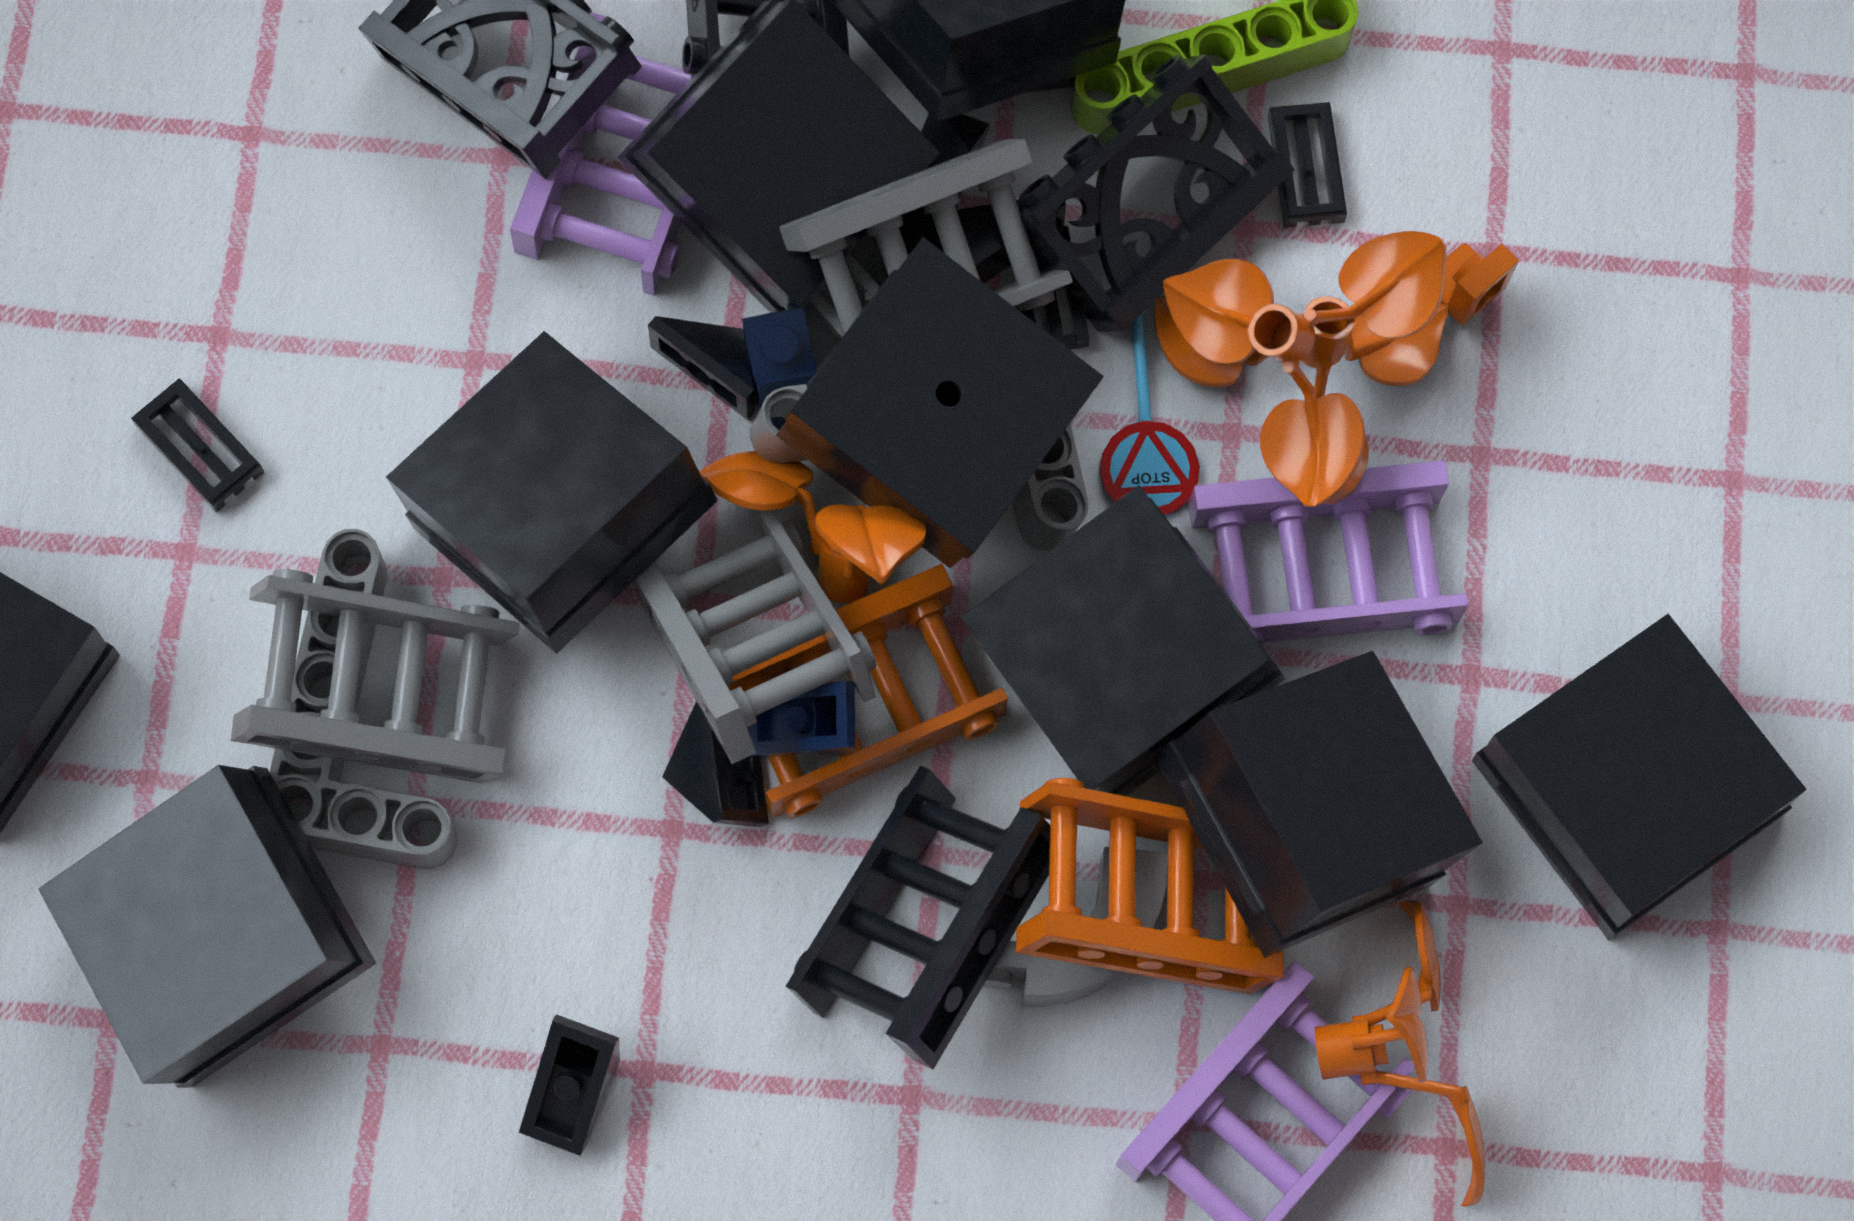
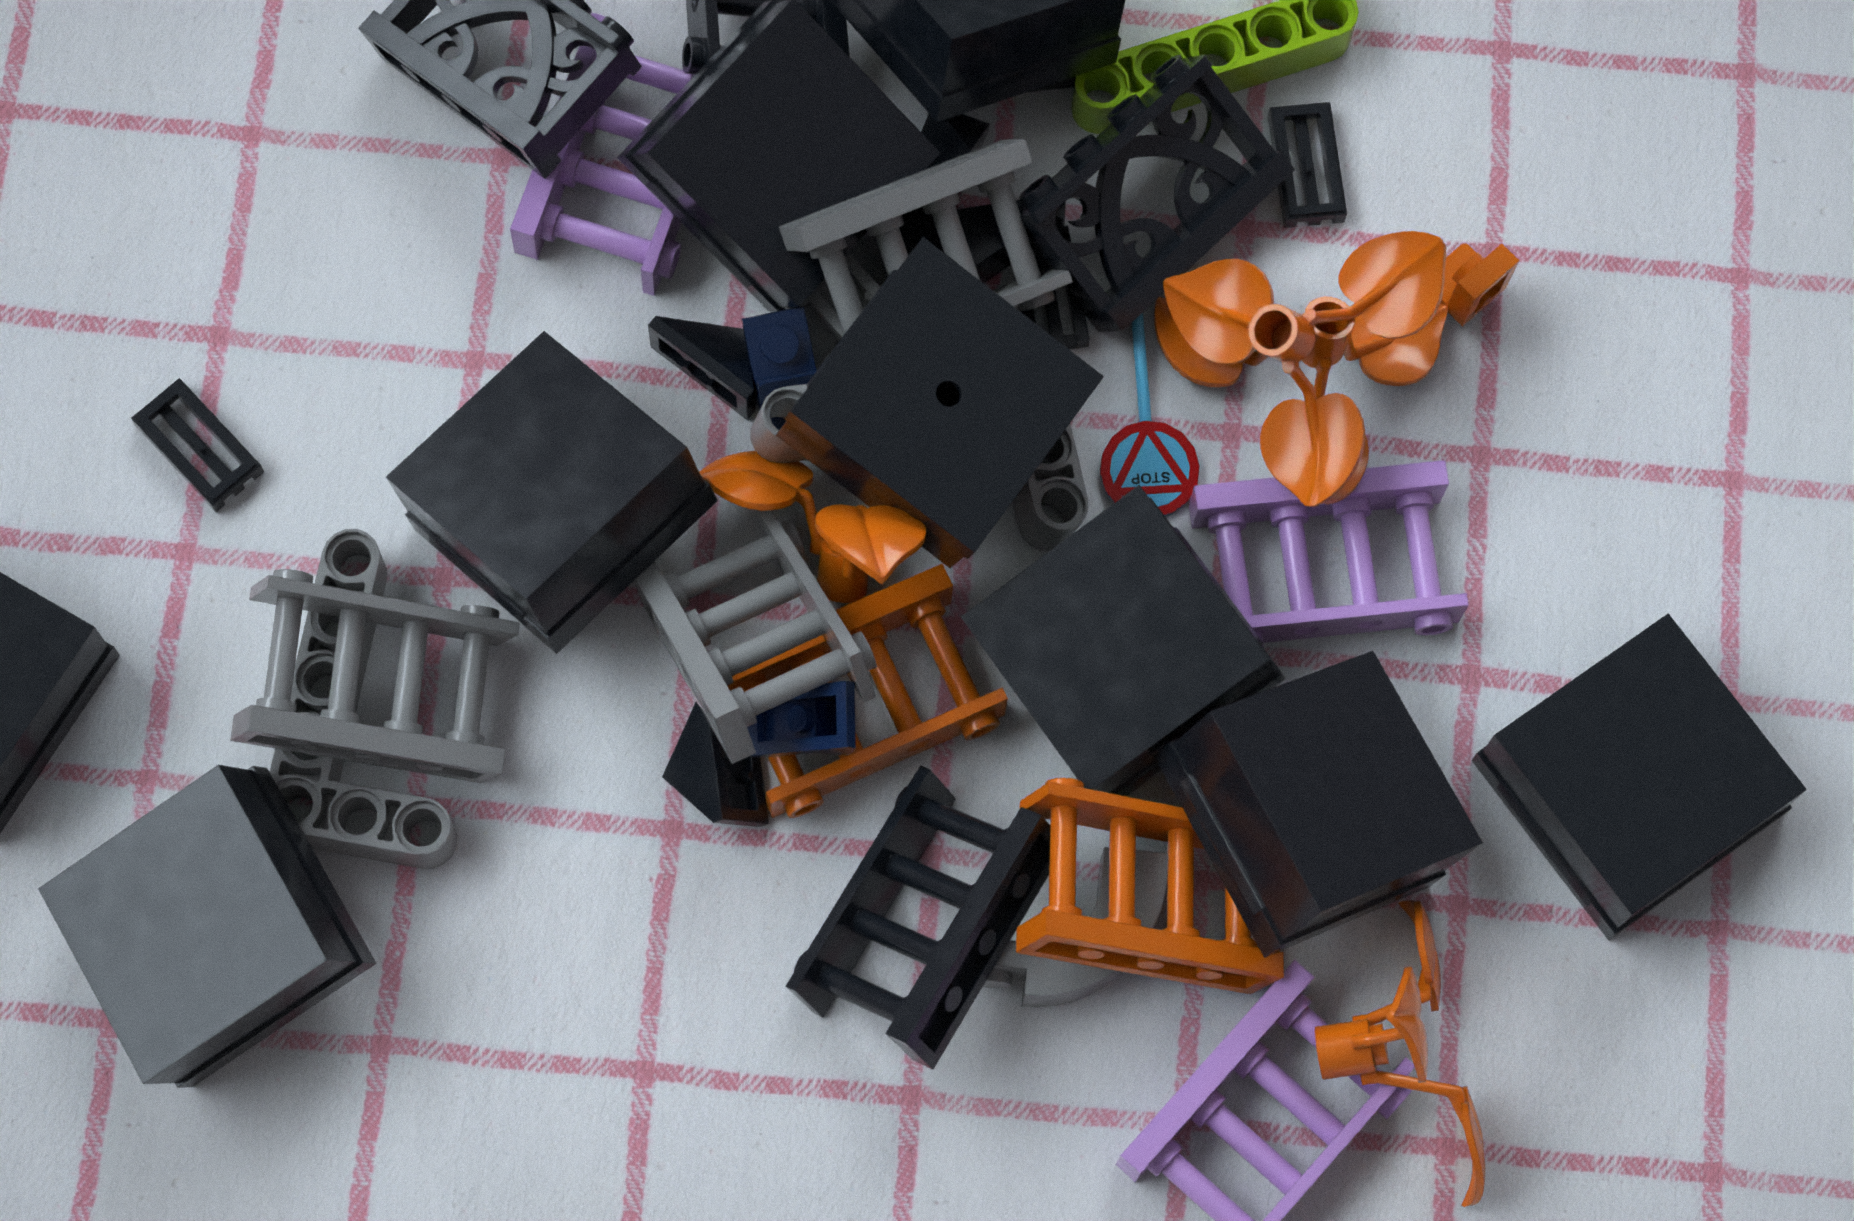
(570, 1084): black slope -> none

